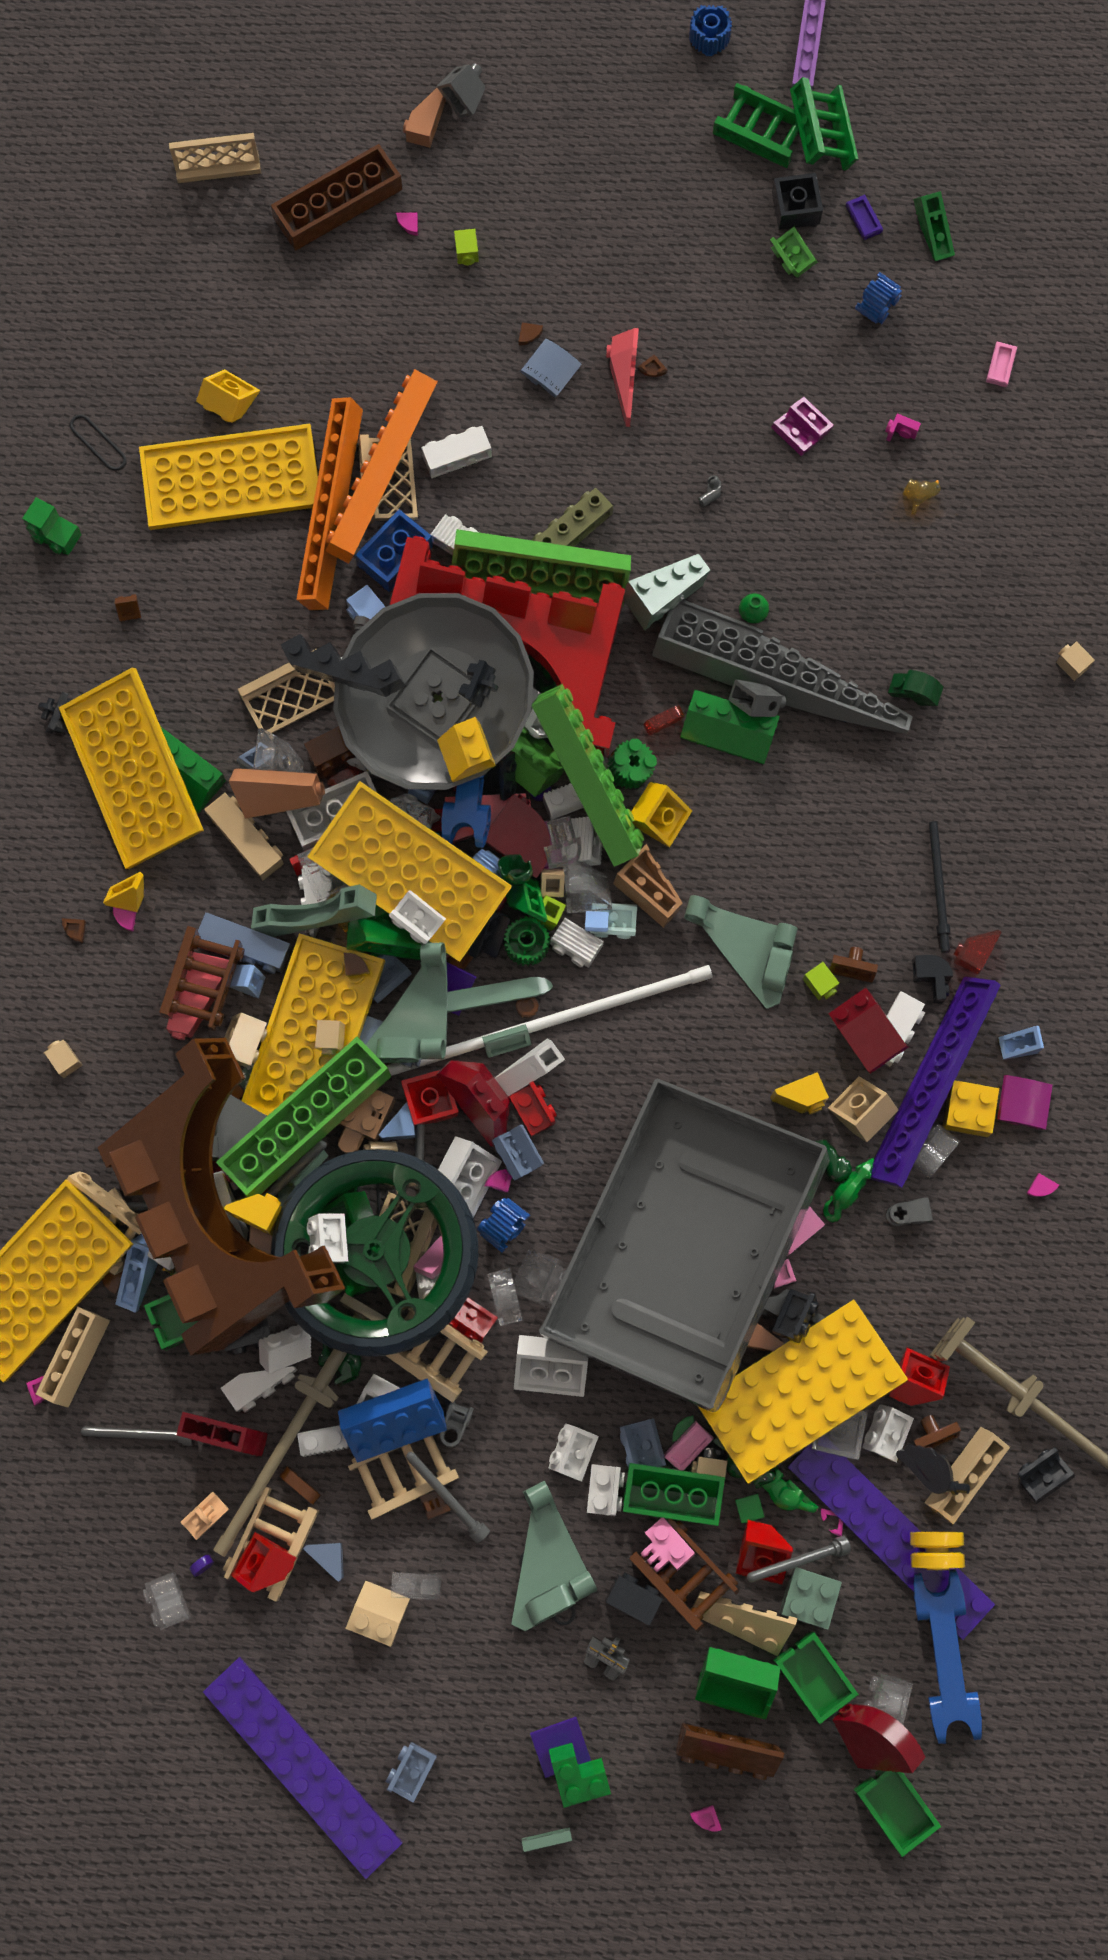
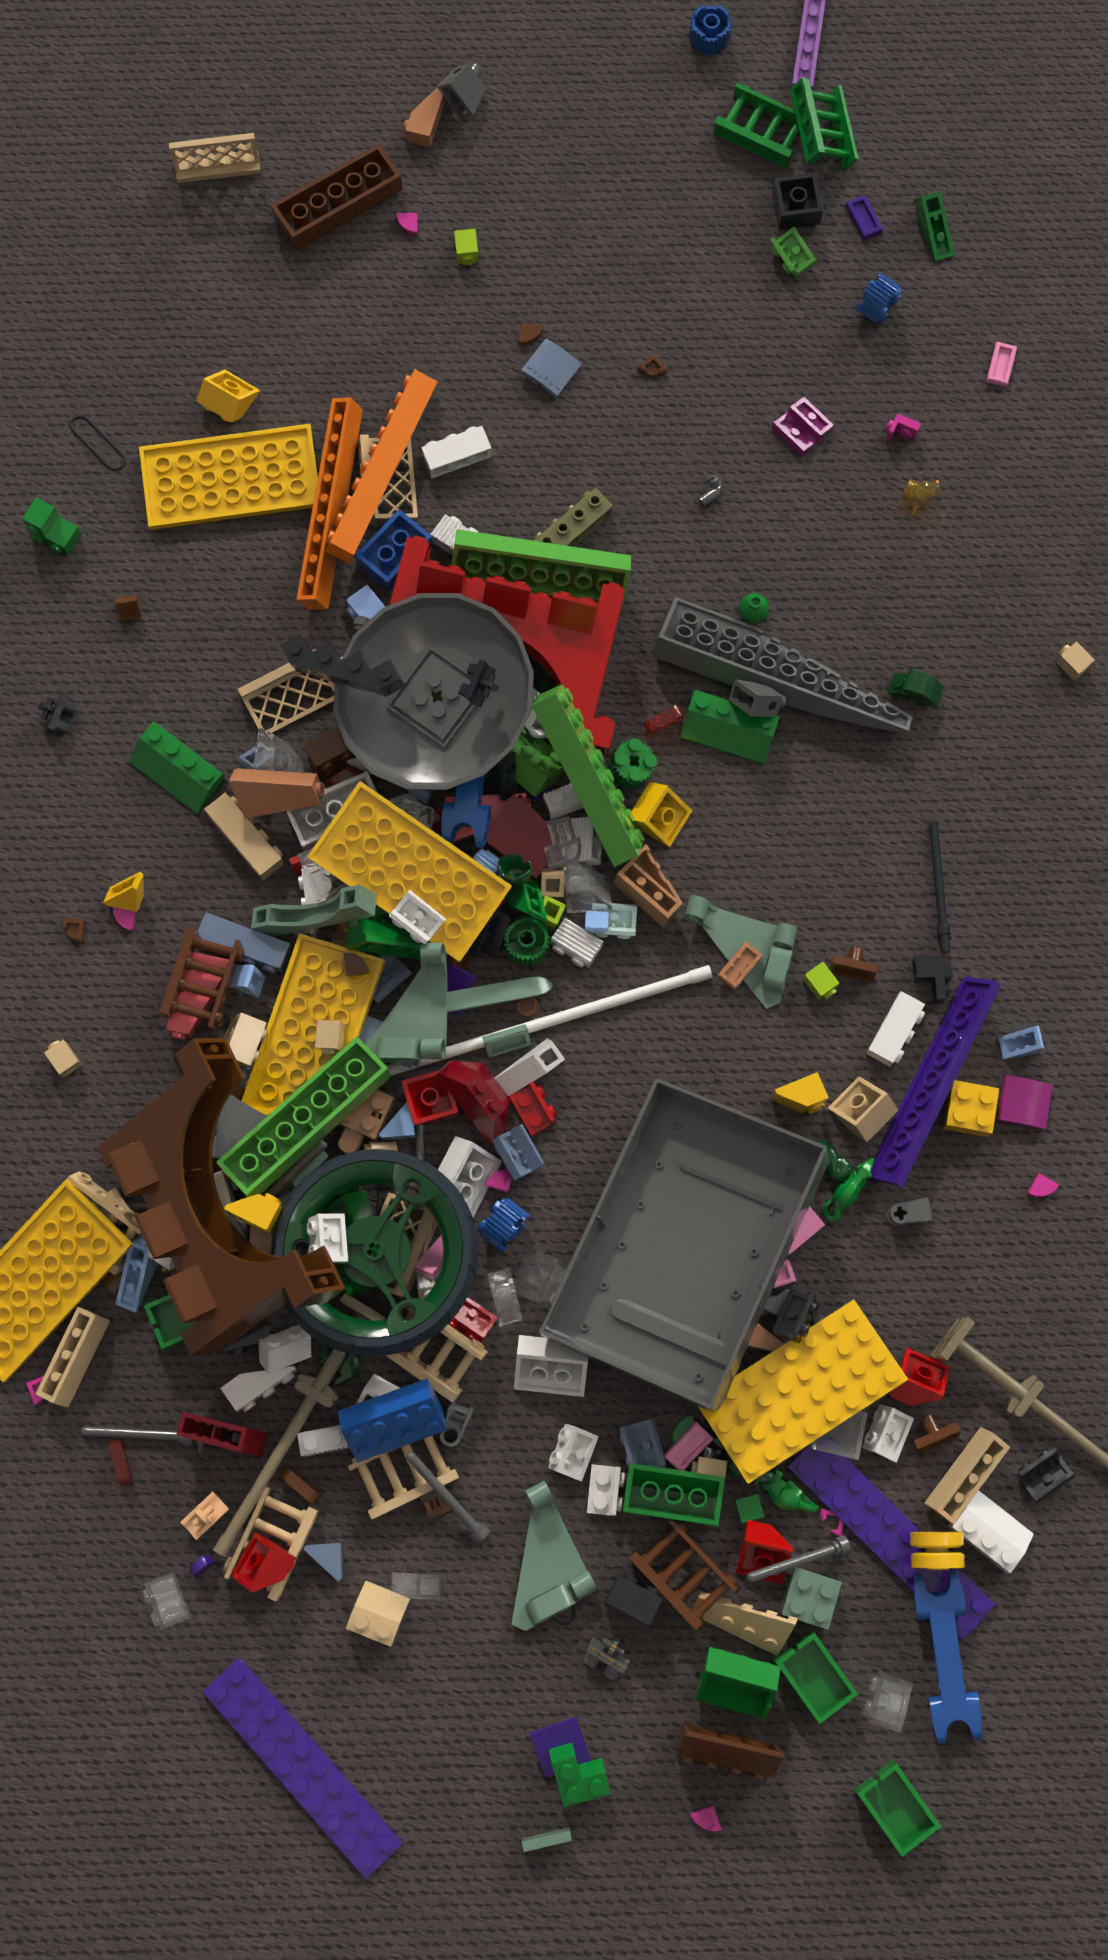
(120, 1462): none -> clear red beam
(131, 768): yellow plate -> none
(411, 1772): sand blue bracket -> none
(465, 749): yellow slope -> none
(622, 365): coral wedge -> none
(663, 589): wedge -> none
(666, 1546): bright pink hinge -> none
(740, 965): none -> nougat plate
(868, 1030): dark red slope -> none
(877, 1739): dark red brick -> none
(931, 1469): black animal -> none
(935, 1150): clear brick -> none
(975, 951): clear red slope -> none
(993, 1532): none -> white slope

